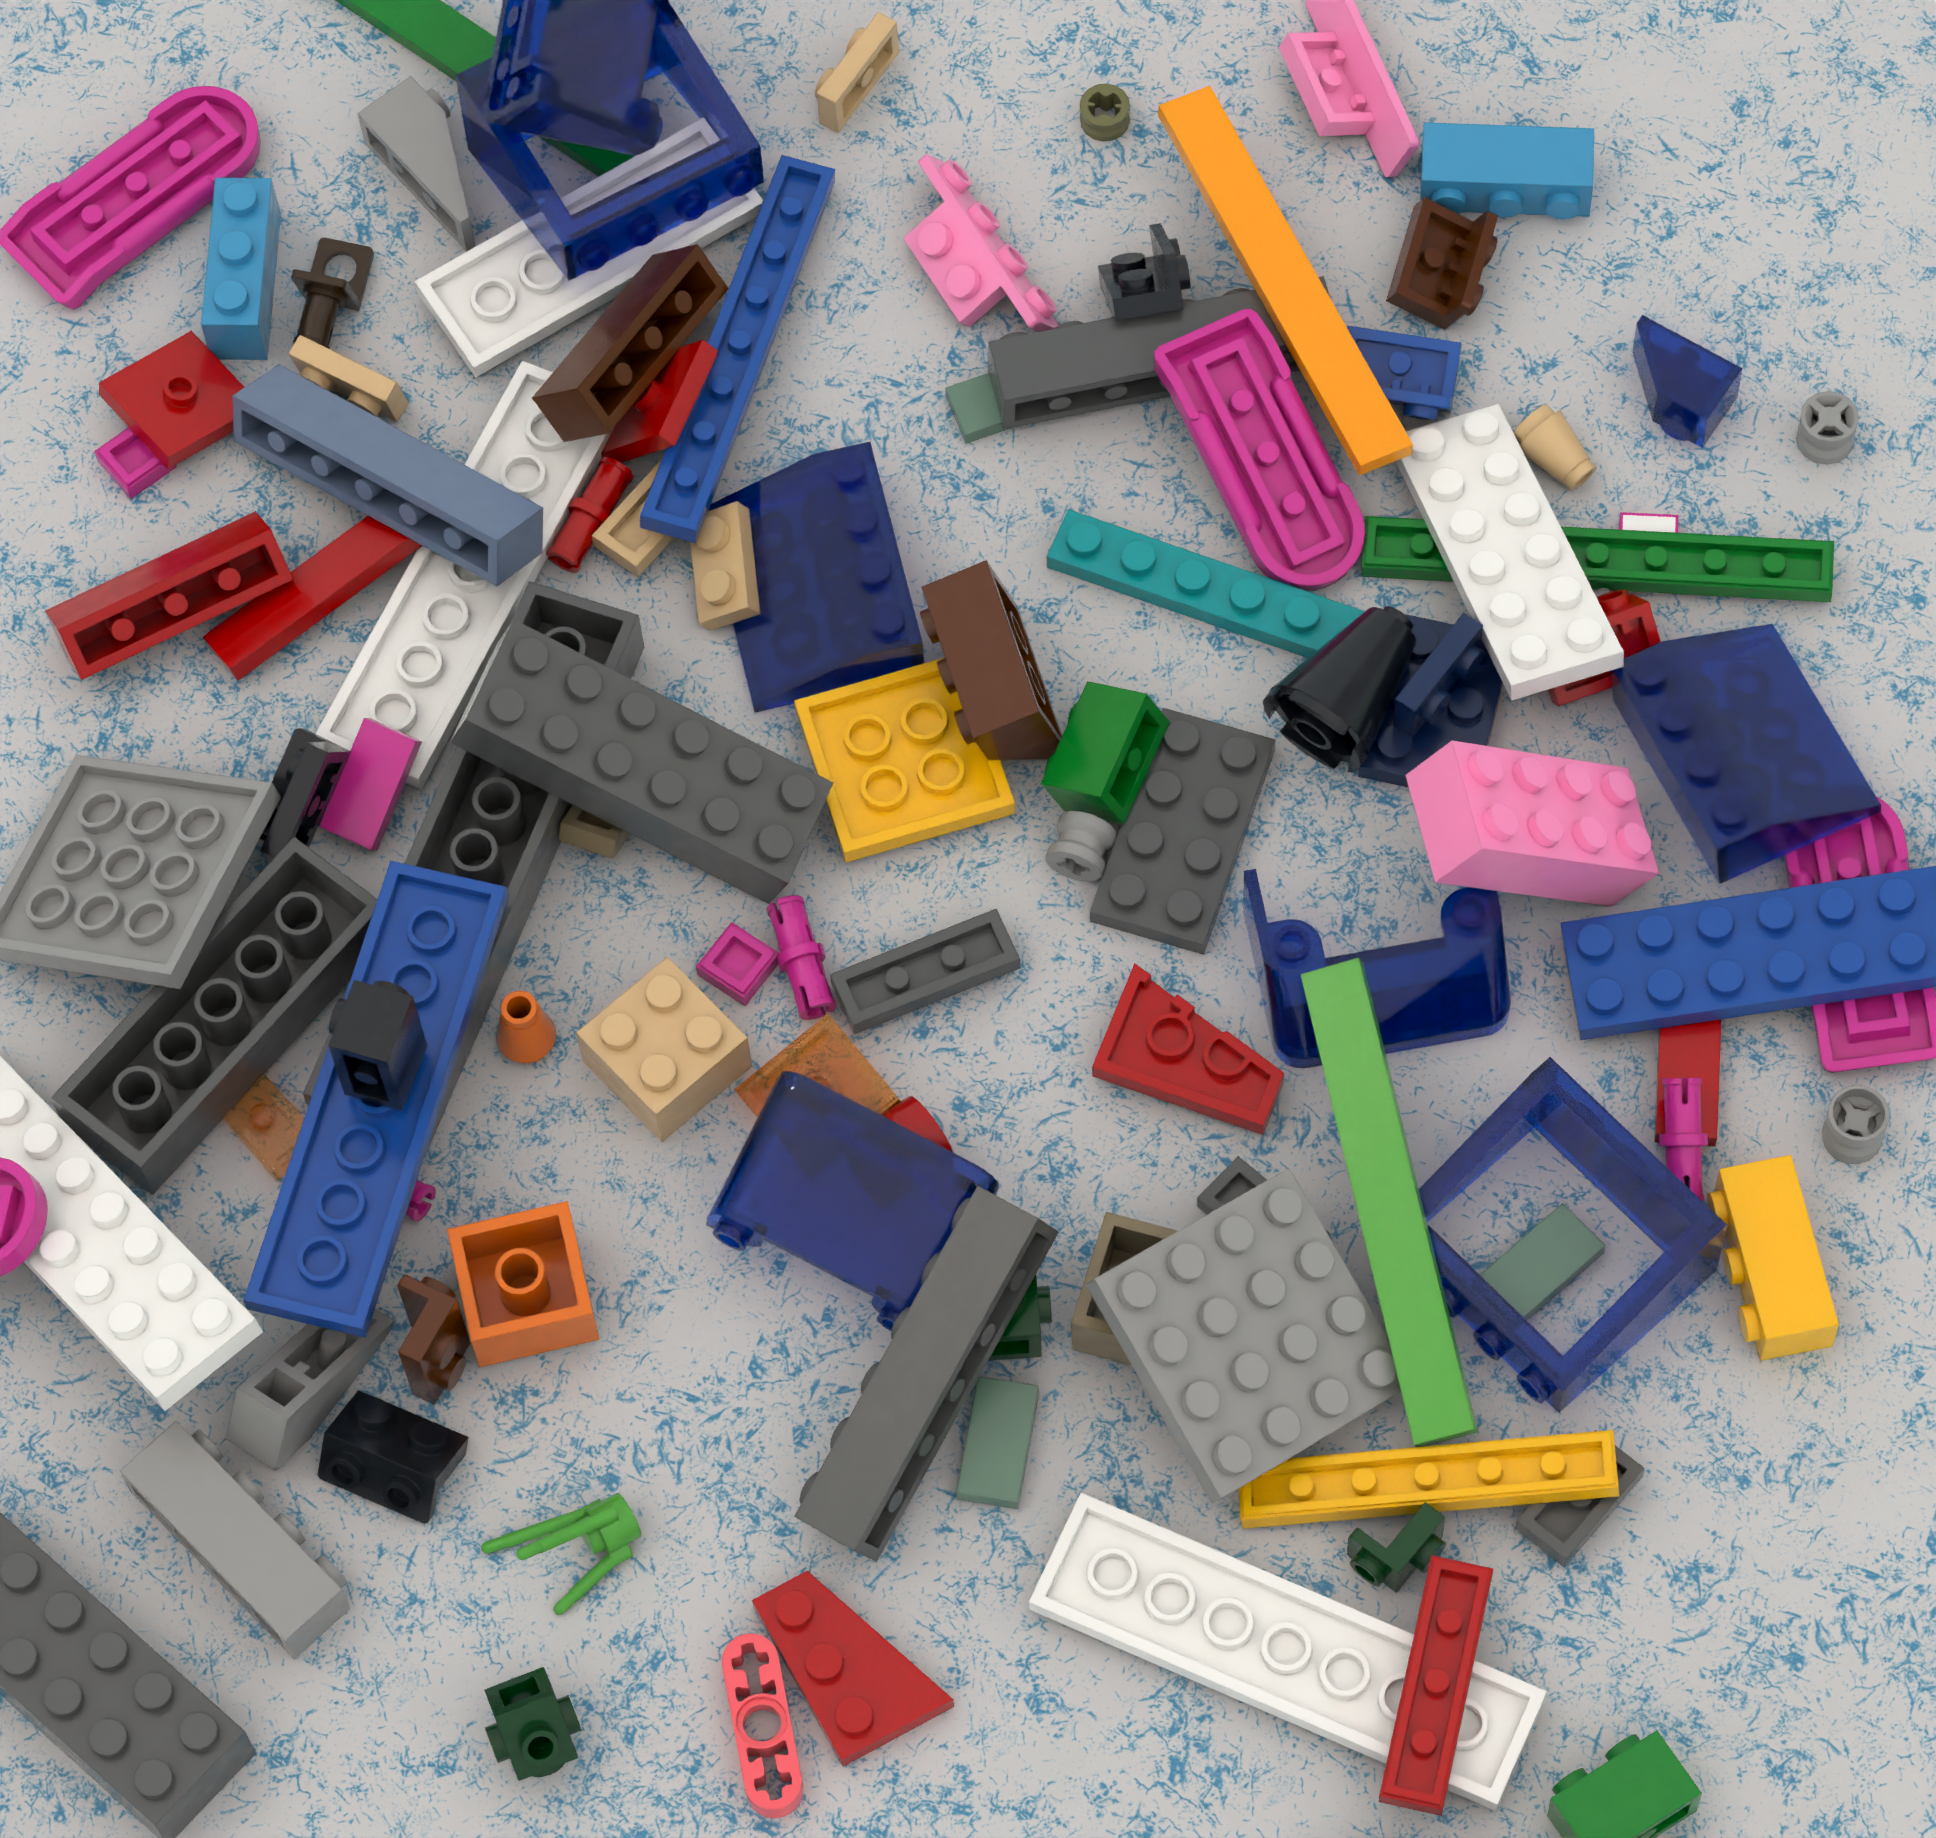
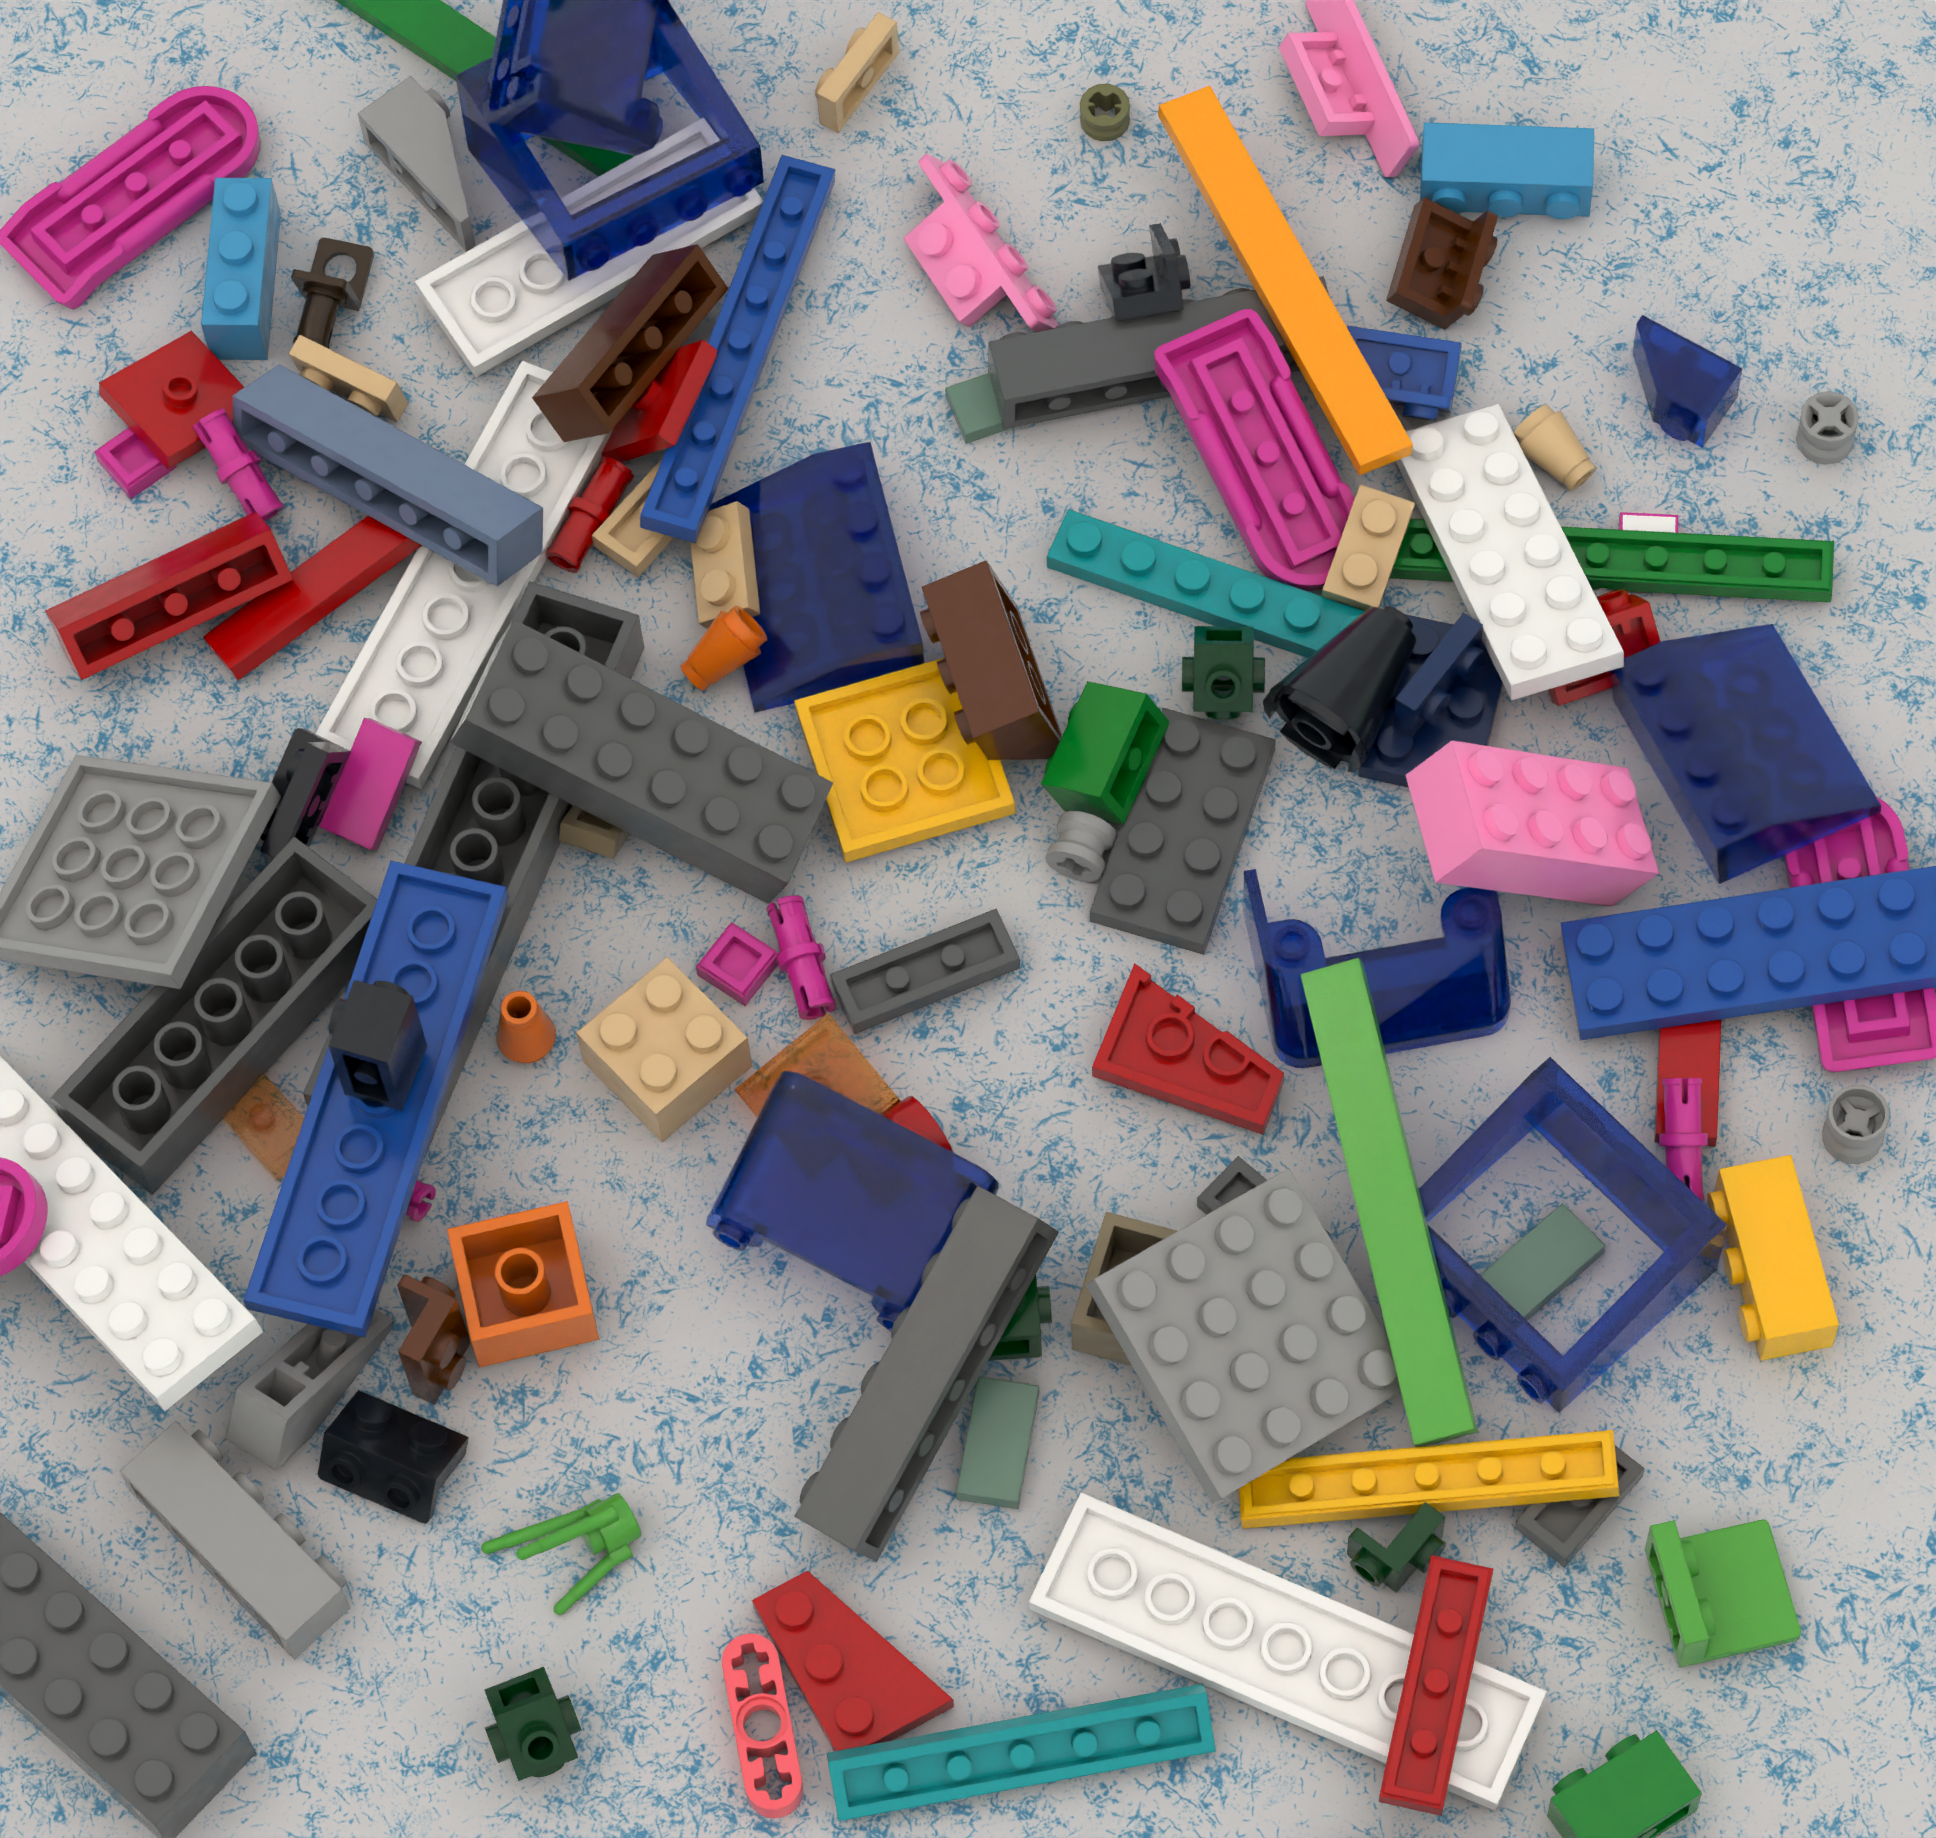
(237, 465): none -> dark pink pin
(724, 647): none -> orange cone
(1021, 1752): none -> teal plate
(1223, 671): none -> dark green brick
(1368, 548): none -> tan plate
(1721, 1591): none -> bright green bracket

